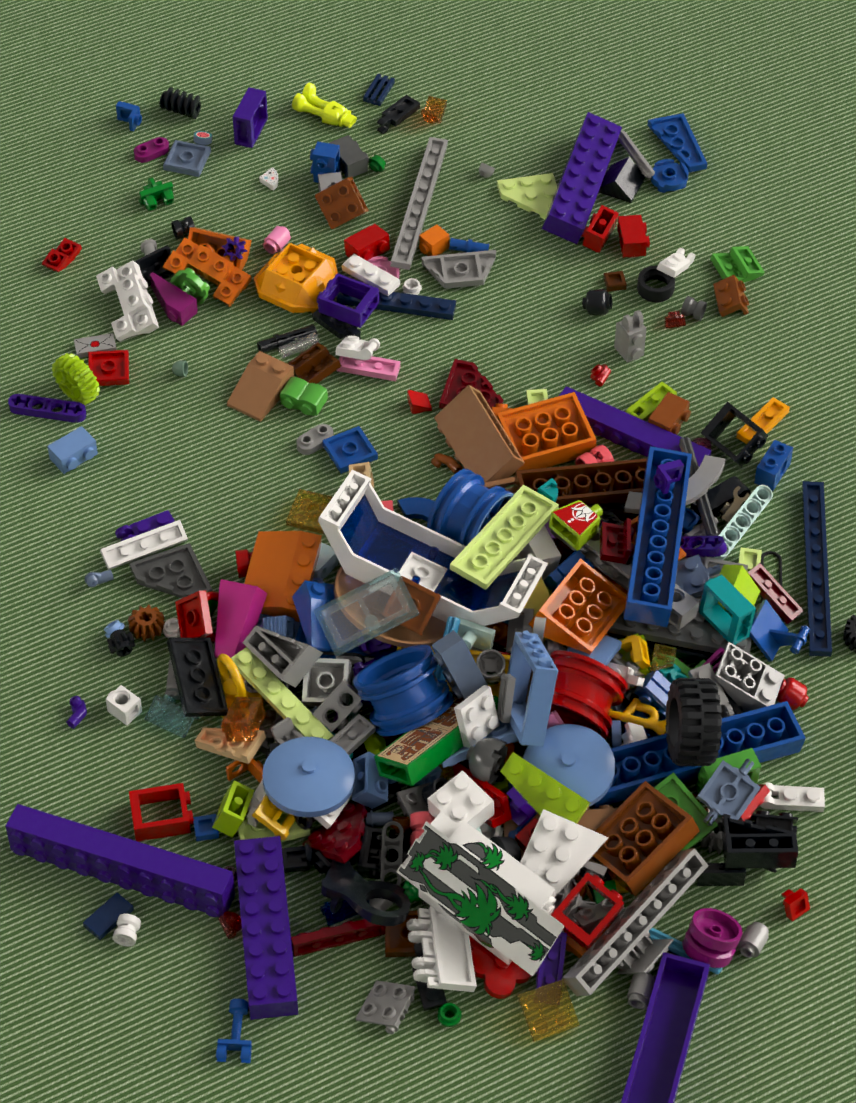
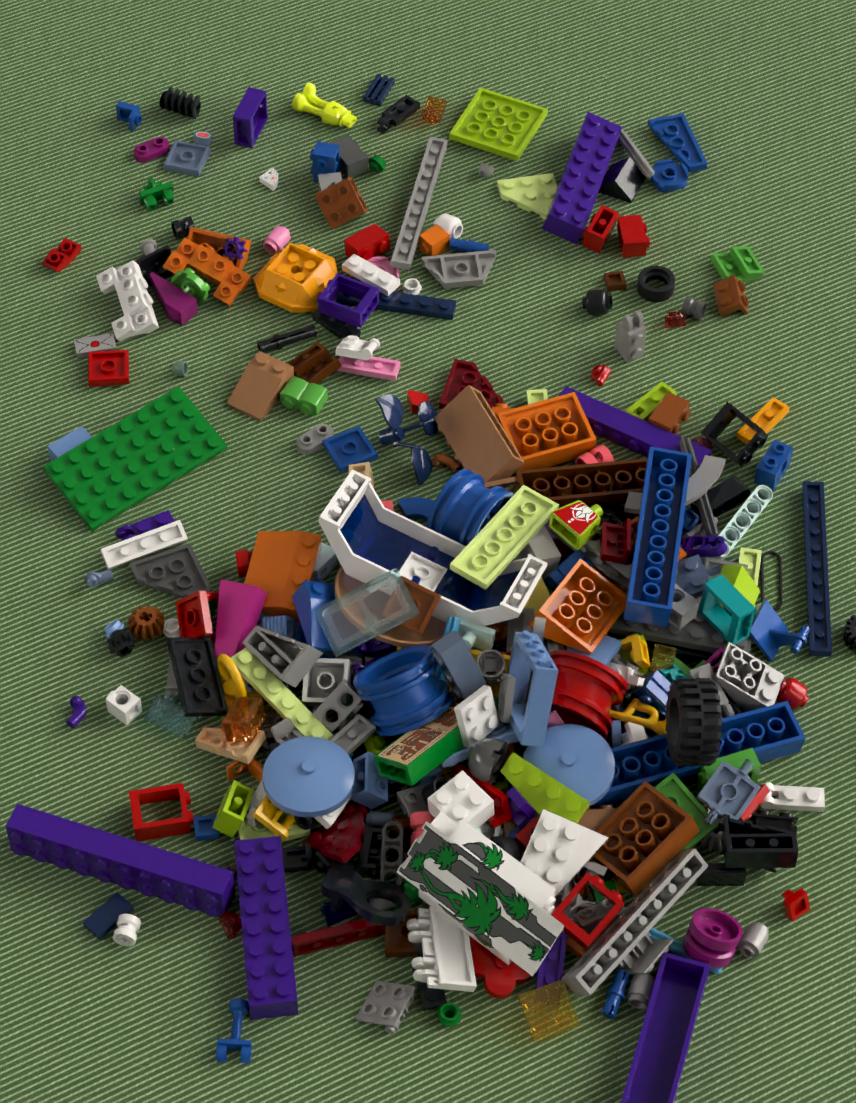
(46, 411): dark purple beam -> none
(75, 378): lime gear -> none
(135, 458): none -> green plate
(298, 345): clear pin -> none
(307, 510): clear yellow plate -> none
(393, 434): none -> dark blue plant
(450, 224): none -> white head
(498, 124): none -> lime plate
(549, 490): teal tile -> none
(615, 994): none -> blue pin
(667, 474): dark purple bracket -> none
(676, 263): white hinge -> none
(730, 509): dark tan plate -> none
(775, 594): plate -> none

